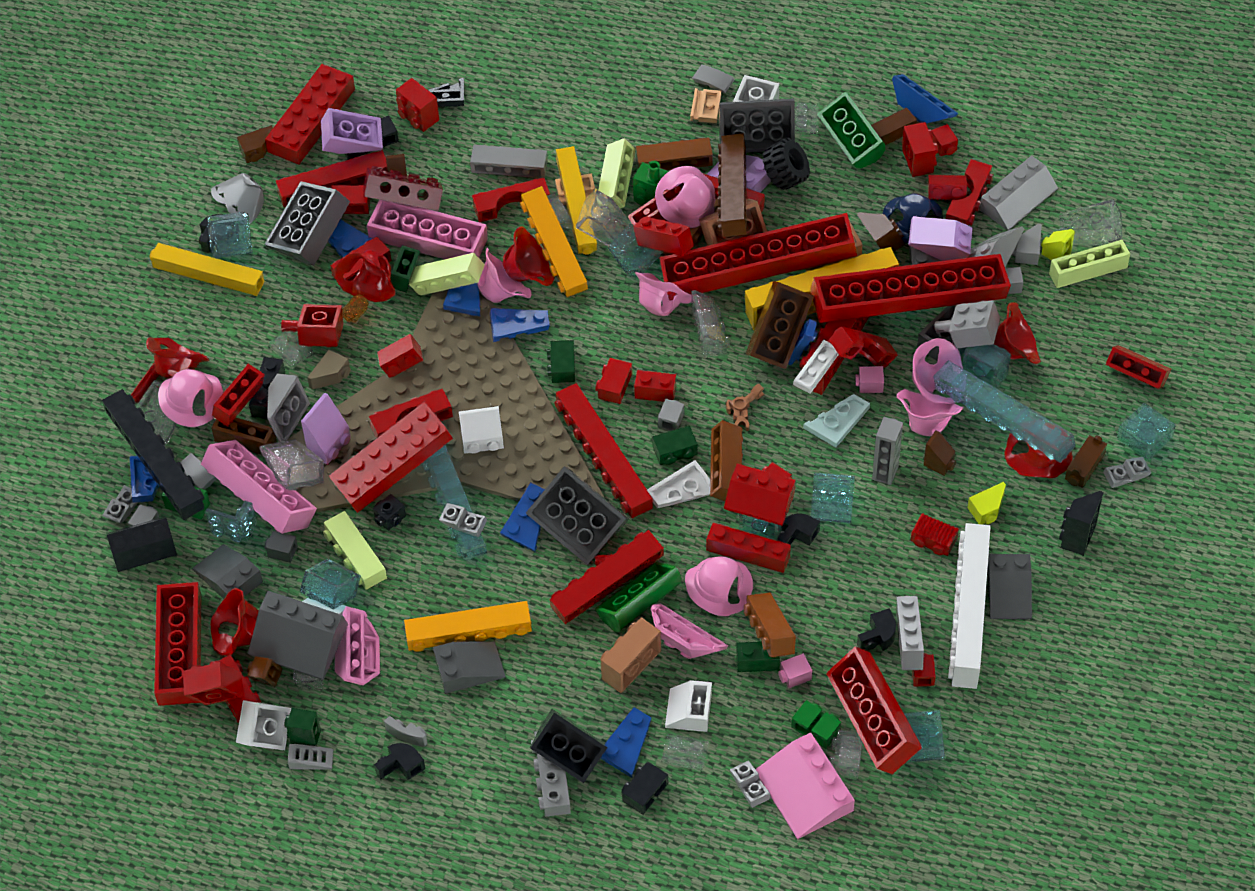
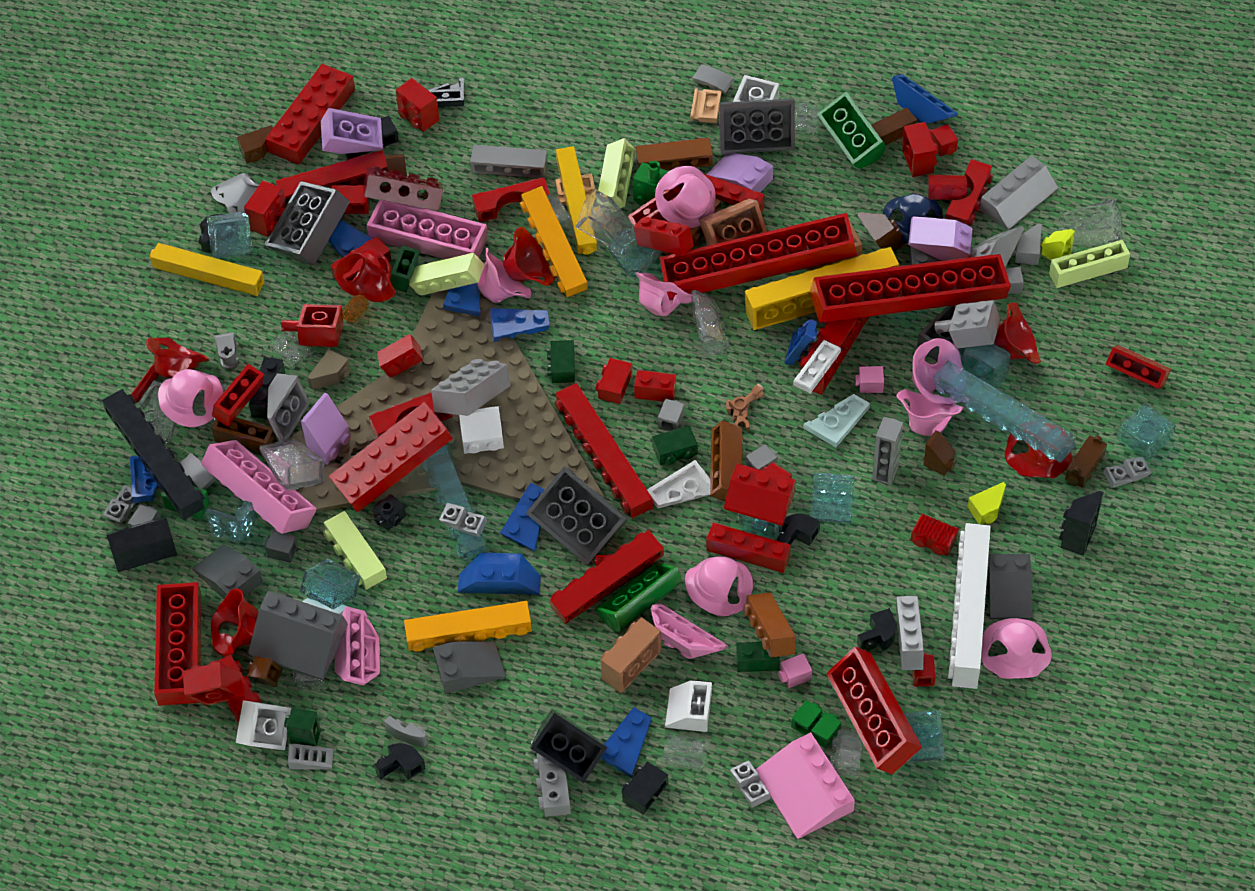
(227, 350): none -> light grey piece
(265, 208): none -> red brick
(470, 387): none -> light grey brick
(499, 575): none -> blue wedge
(732, 185): reddish brown brick -> none
(761, 457): none -> light grey brick
(779, 324): reddish brown brick -> none
(786, 164): black tyre -> none
(851, 342): red arch -> none
(1019, 638): none -> bright pink piece

